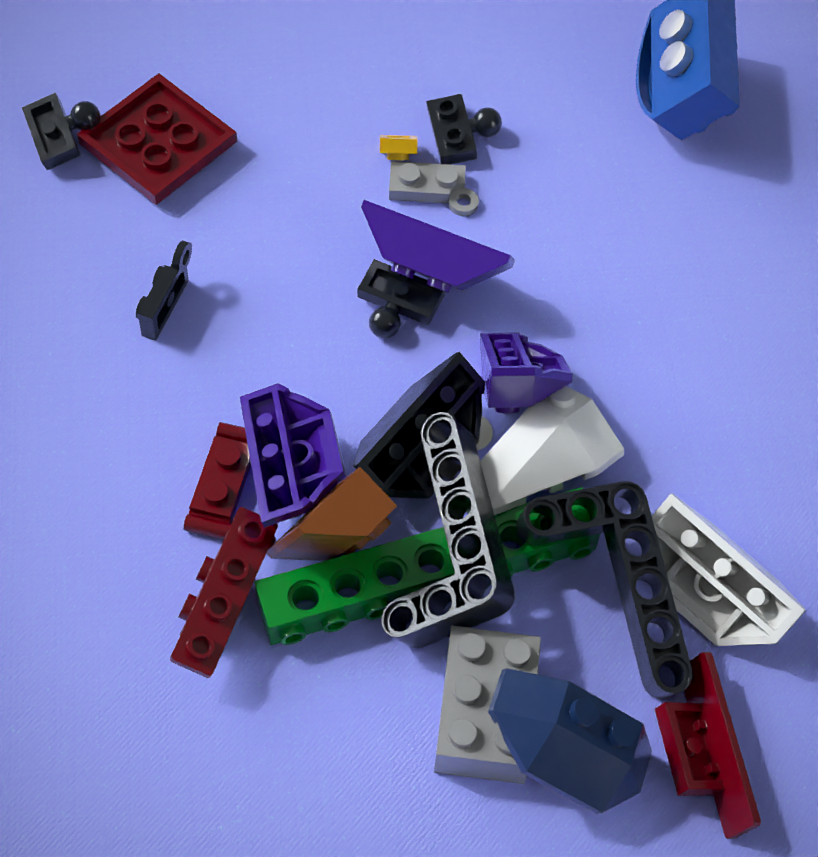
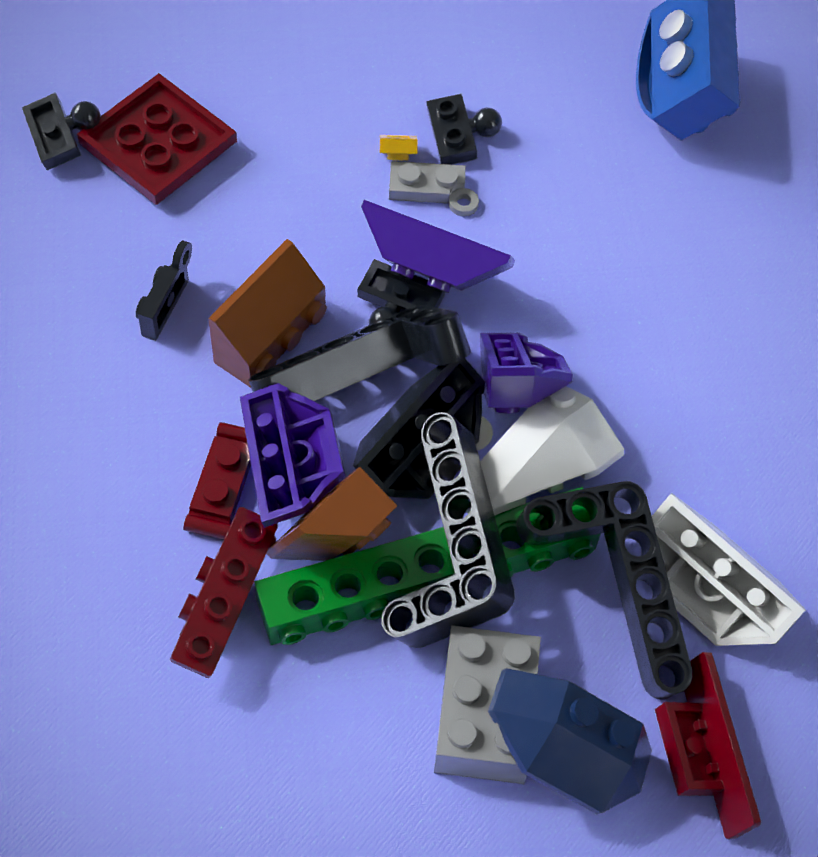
(267, 314): none -> dark orange slope
(414, 333): none -> black beam

